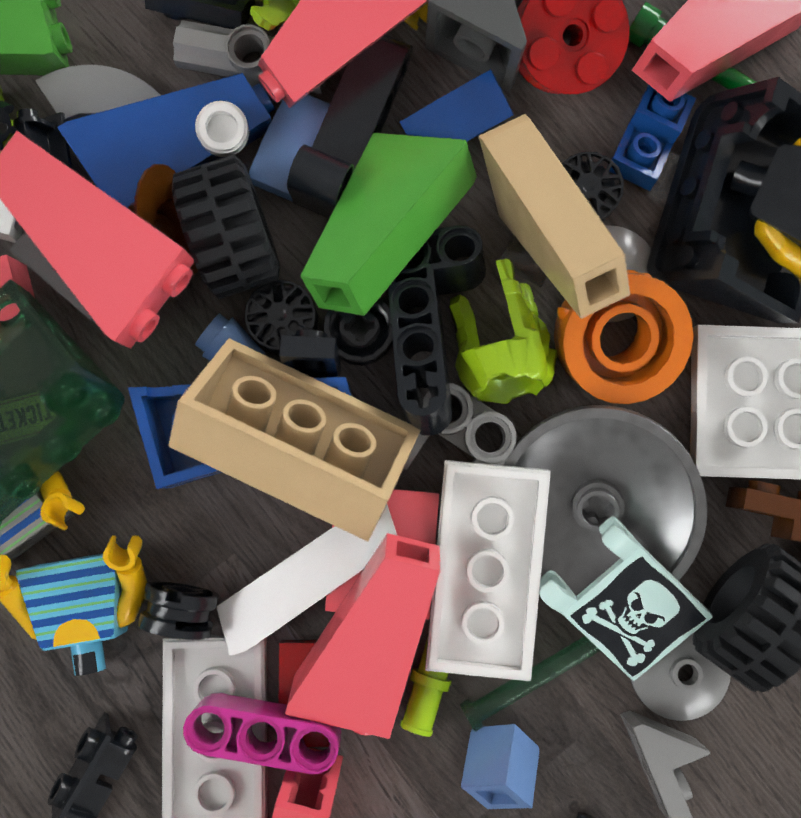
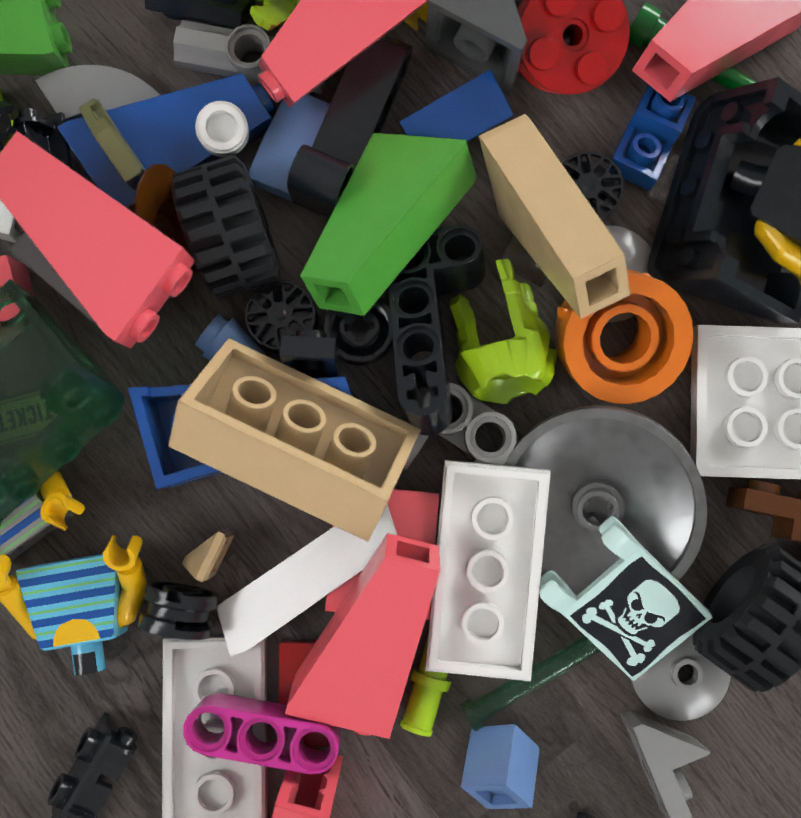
(112, 142): none -> olive tile
(207, 557): none -> tan slope

